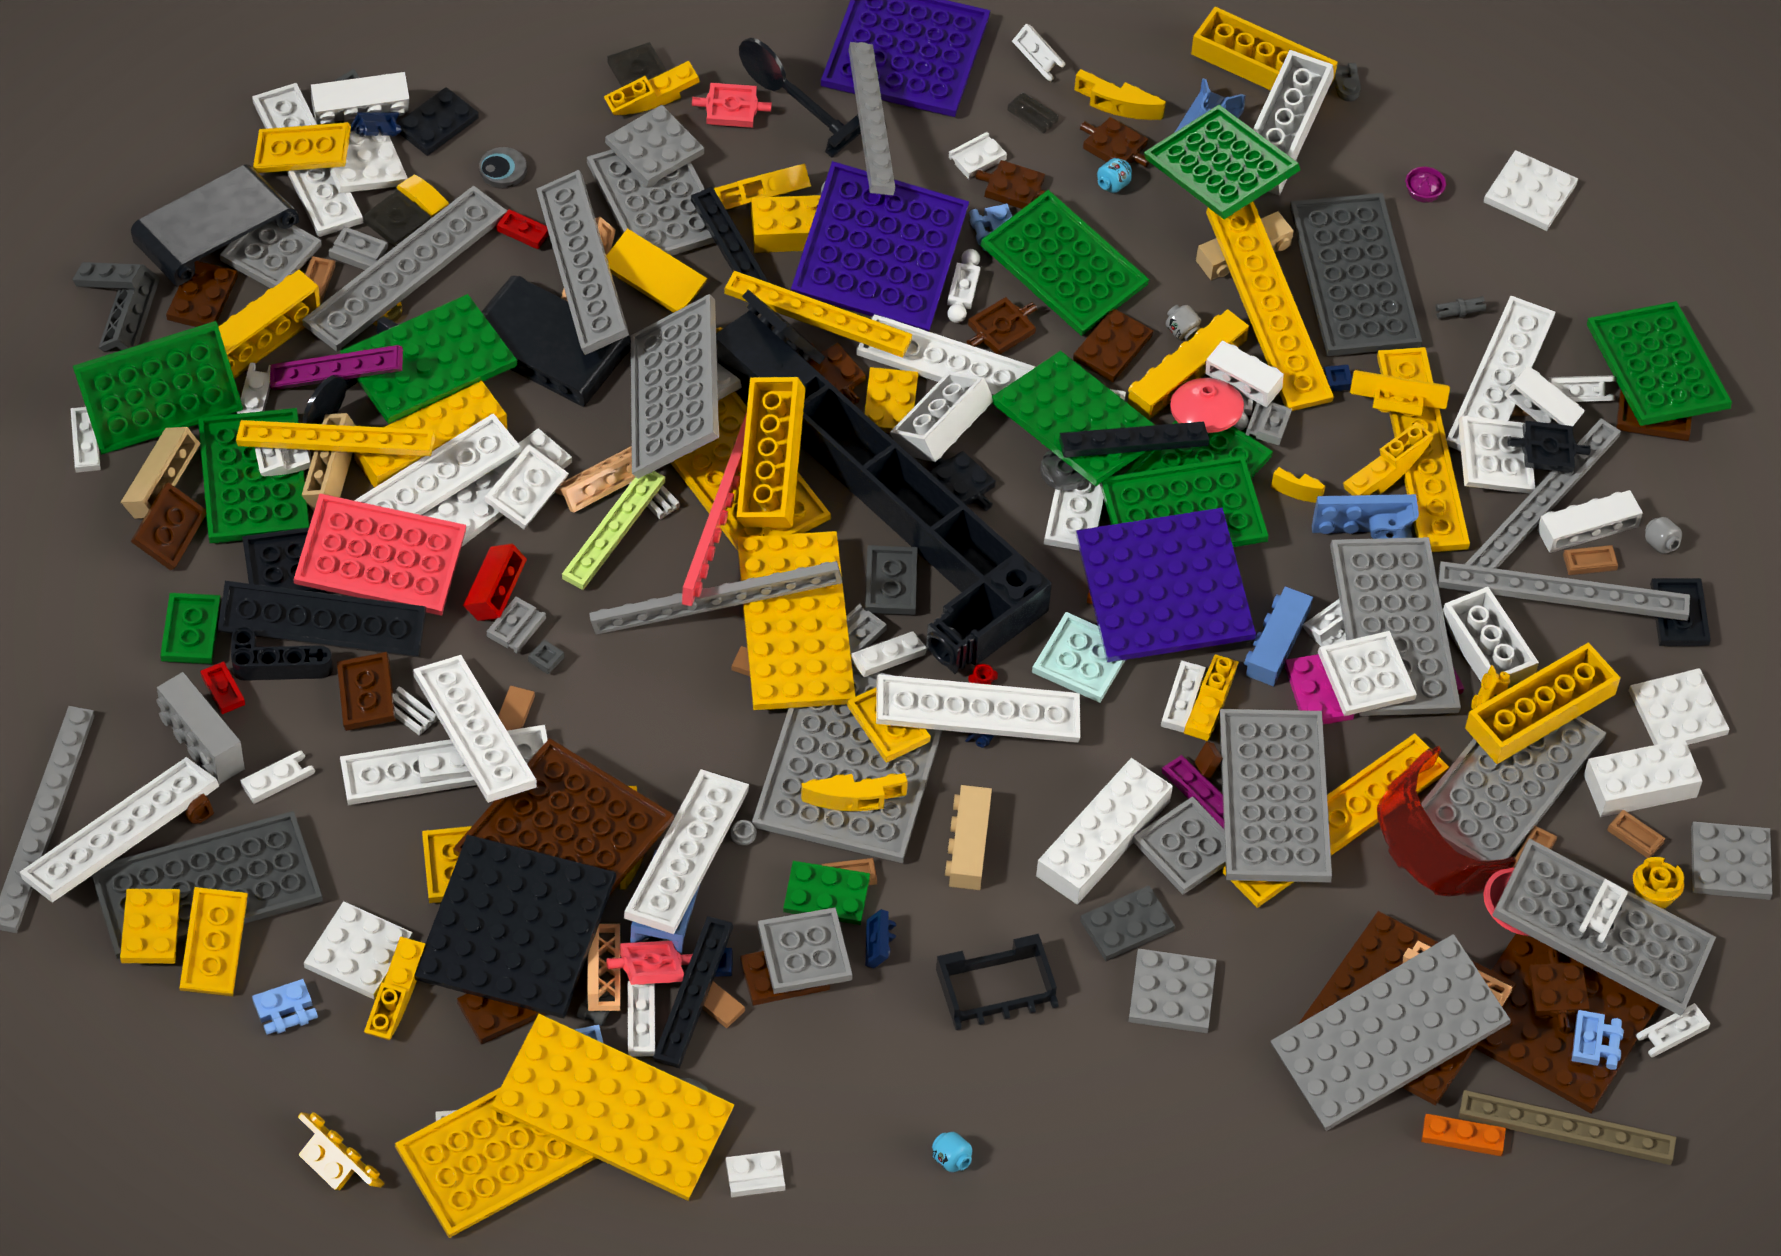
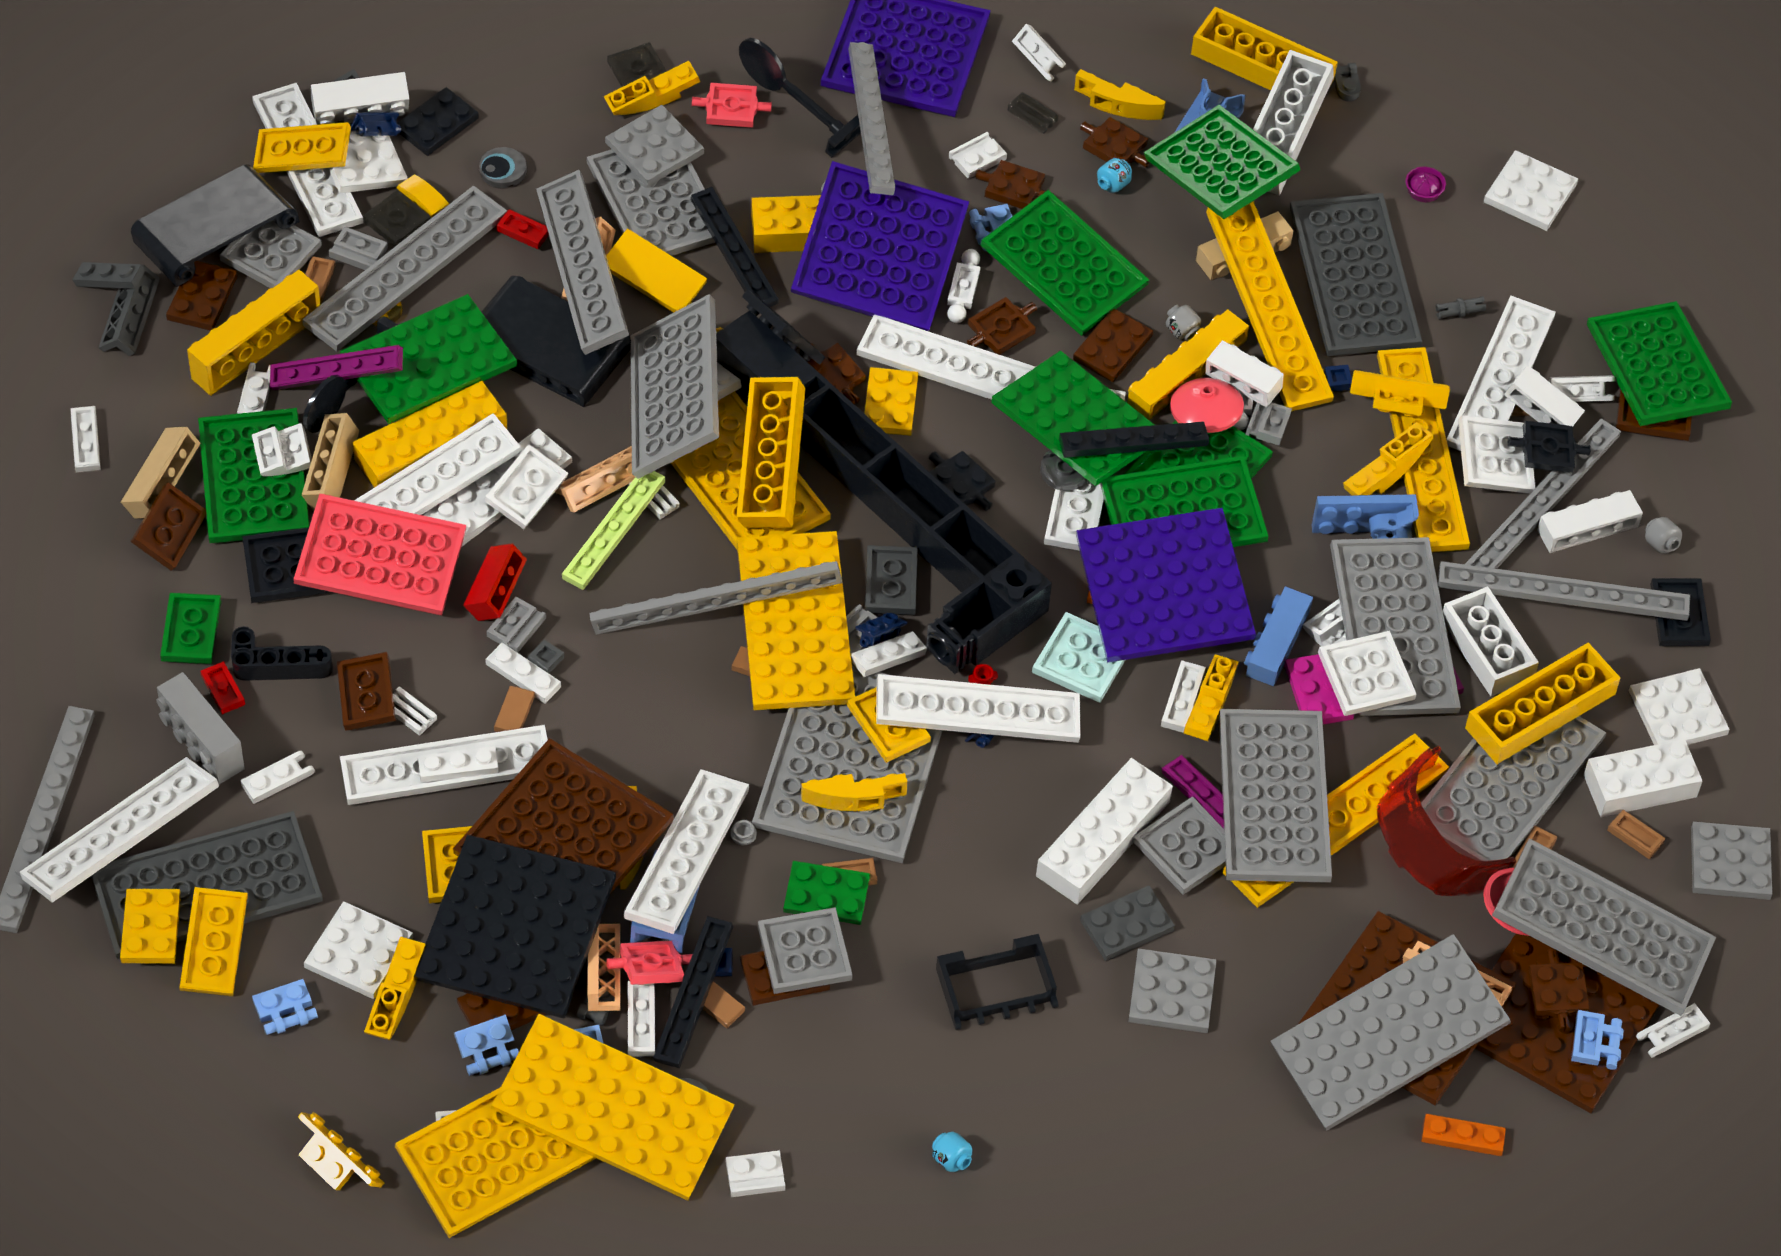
(157, 387): green plate -> none
(199, 810): reddish brown tile -> none
(323, 618): black plate -> none
(335, 438): yellow plate -> none
(474, 728): white plate -> none
(484, 1037): none -> light blue plate
(523, 672): none -> white plate
(717, 517): coral plate -> none
(763, 185): yellow slope -> none
(821, 314): yellow plate -> none
(878, 938): dark blue plate -> none
(880, 629): none -> dark blue hinge
(942, 415): white brick -> none
(970, 837): tan brick -> none
(1208, 759): reddish brown tile -> none
(1302, 489): yellow slope -> none
(1490, 685): yellow hinge -> none
(1567, 1127): dark tan plate -> none
(1590, 560): medium nougat tile -> none
(1604, 909): white hinge -> none
(1658, 881): yellow cone -> none

